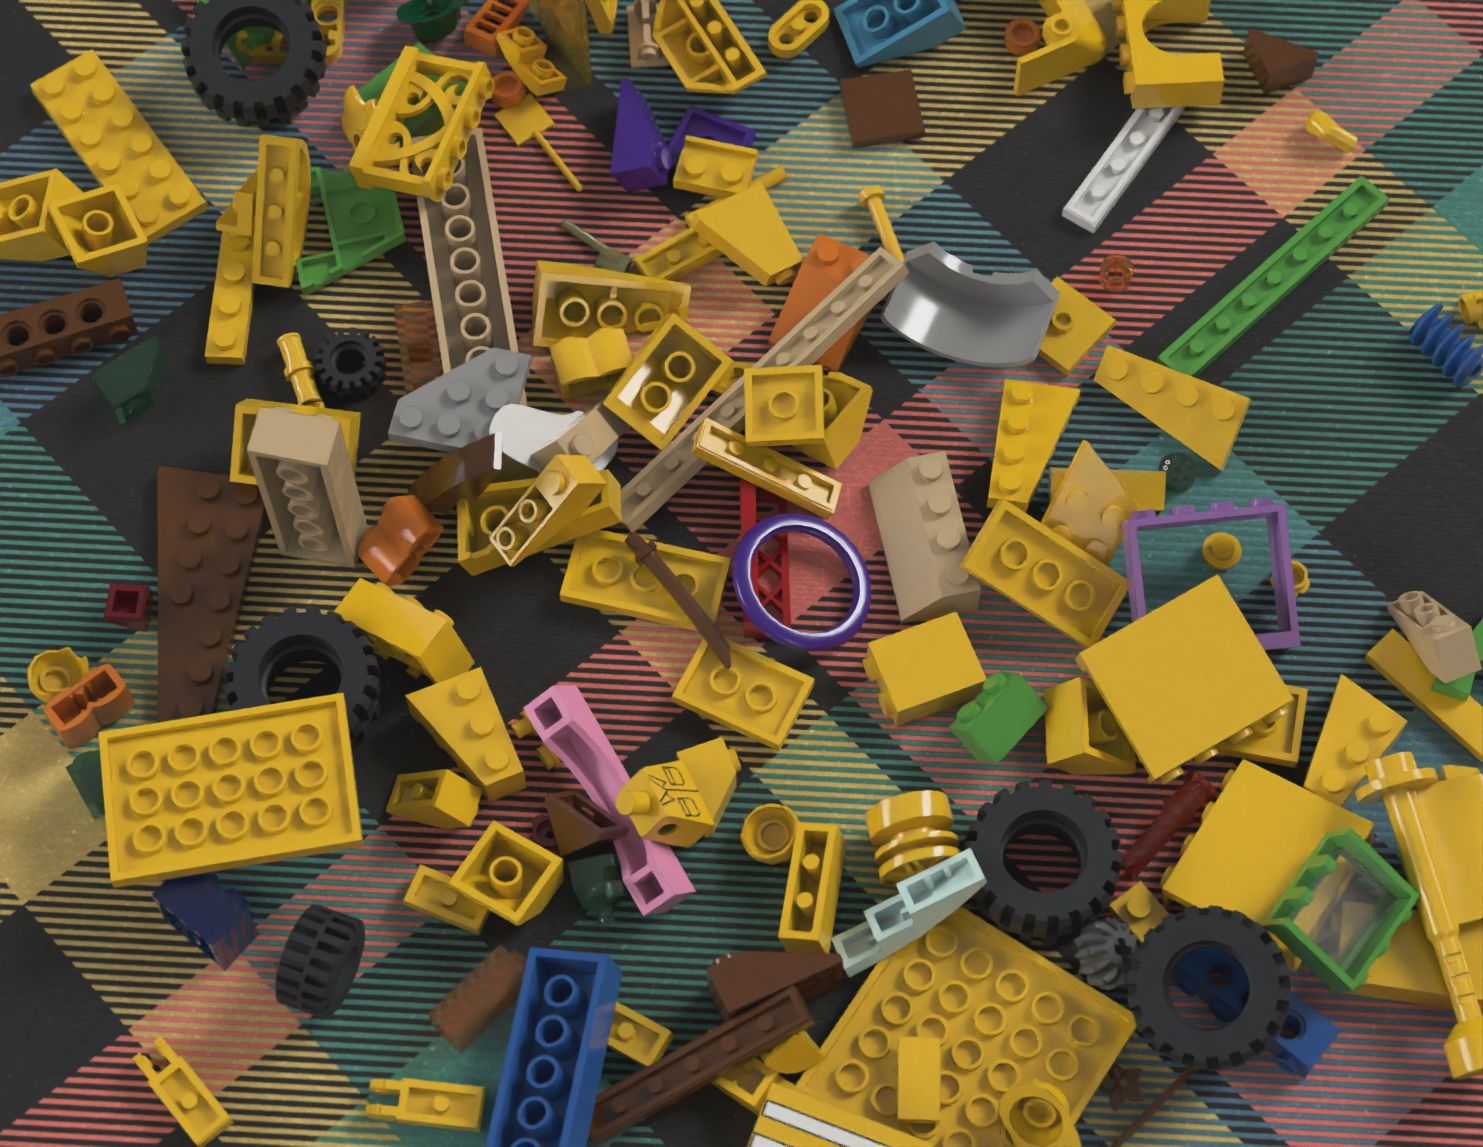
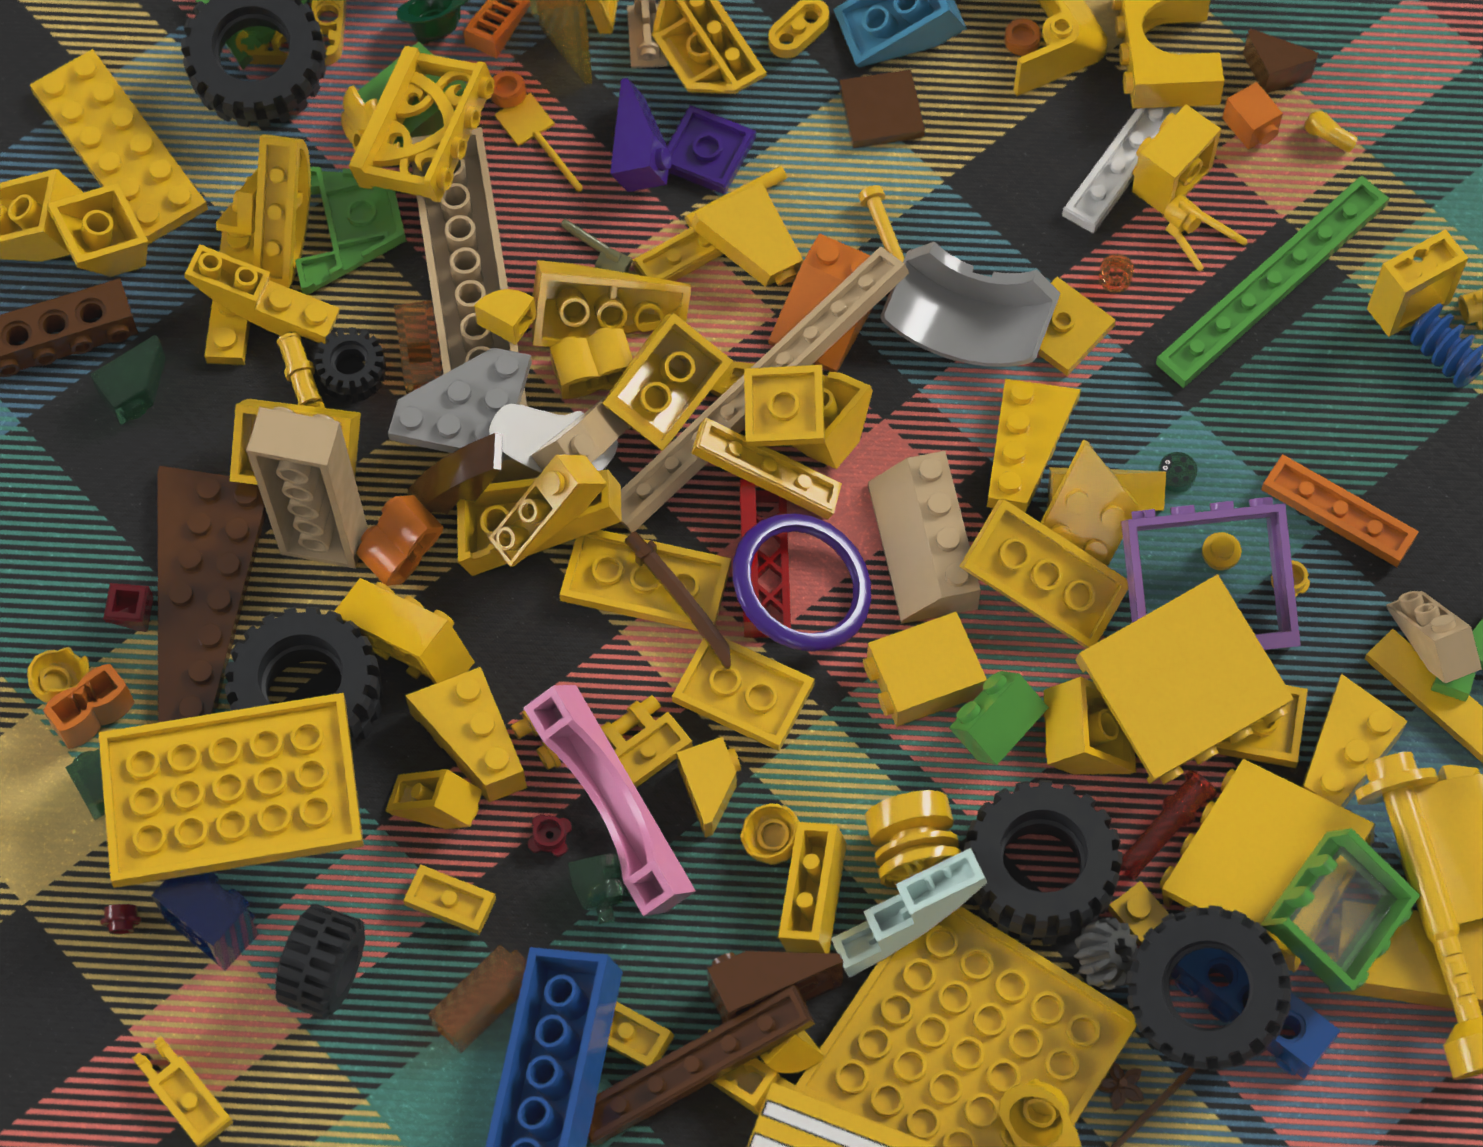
(120, 918): none -> dark red plate
(257, 299): none -> yellow slope
(430, 1104): yellow hinge -> none
(506, 313): none -> yellow brick
(509, 875): yellow slope -> none
(526, 57): yellow slope -> none
(581, 823): reddish brown slope -> none
(651, 747): none -> yellow plate
(665, 805): yellow torso -> none
(714, 167): yellow plate -> none
(918, 1080): yellow tile -> none
(1175, 158): none -> yellow brick
(1182, 405): yellow wing -> none
(1187, 217): none -> yellow plant
(1252, 116): none -> orange brick
(1339, 510): none -> orange plate
(1411, 288): none -> yellow window

